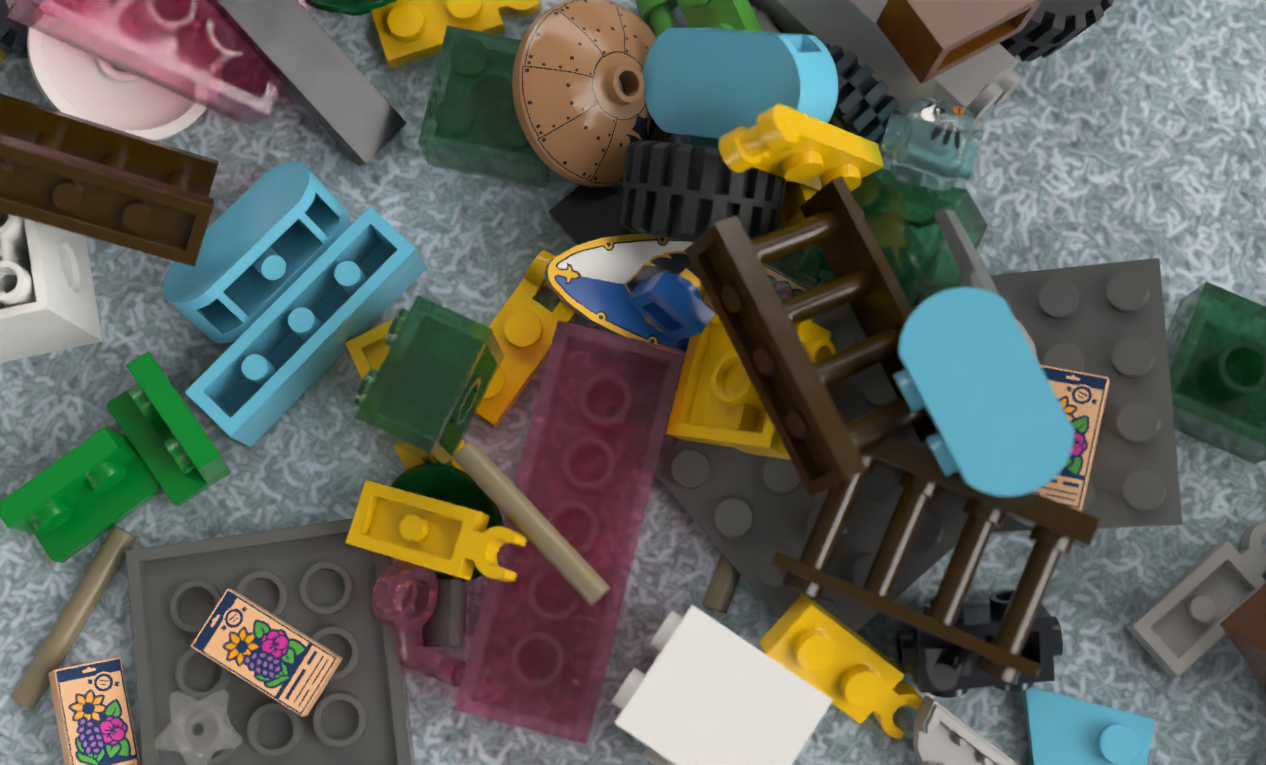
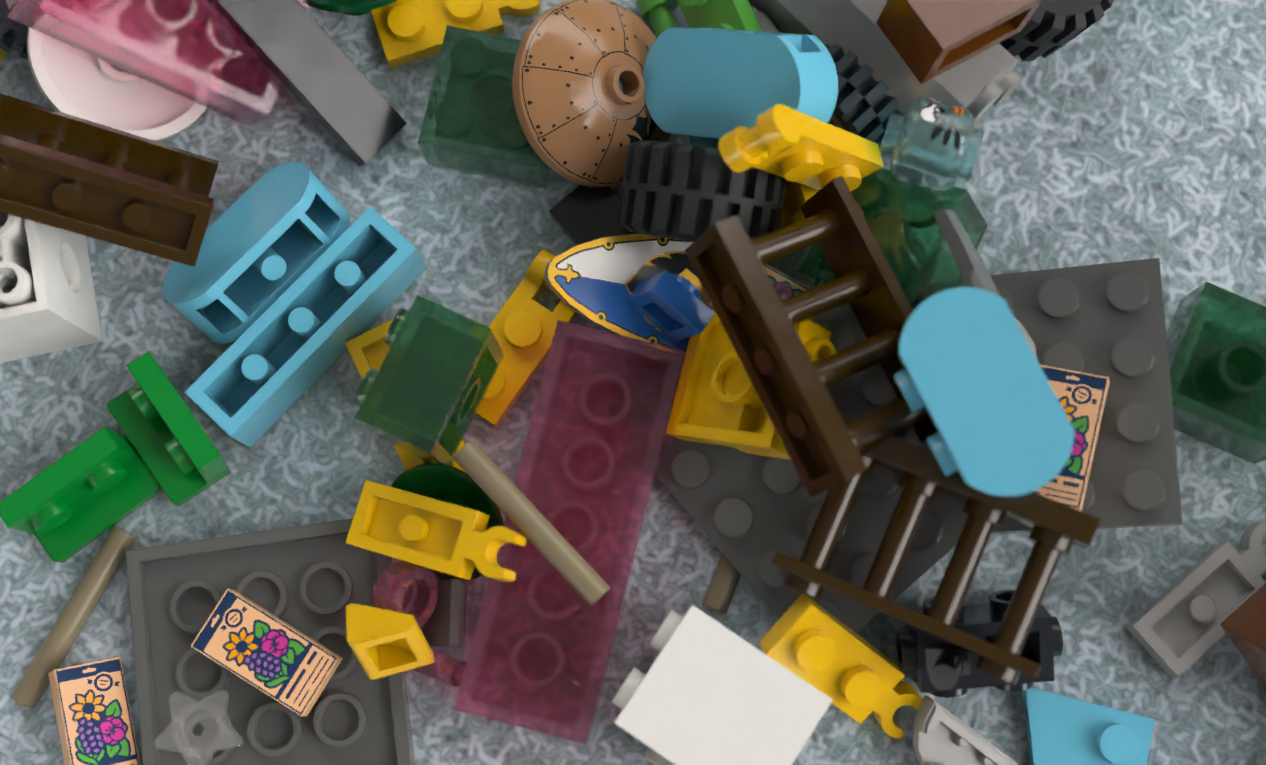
(386, 640): none -> yellow slope

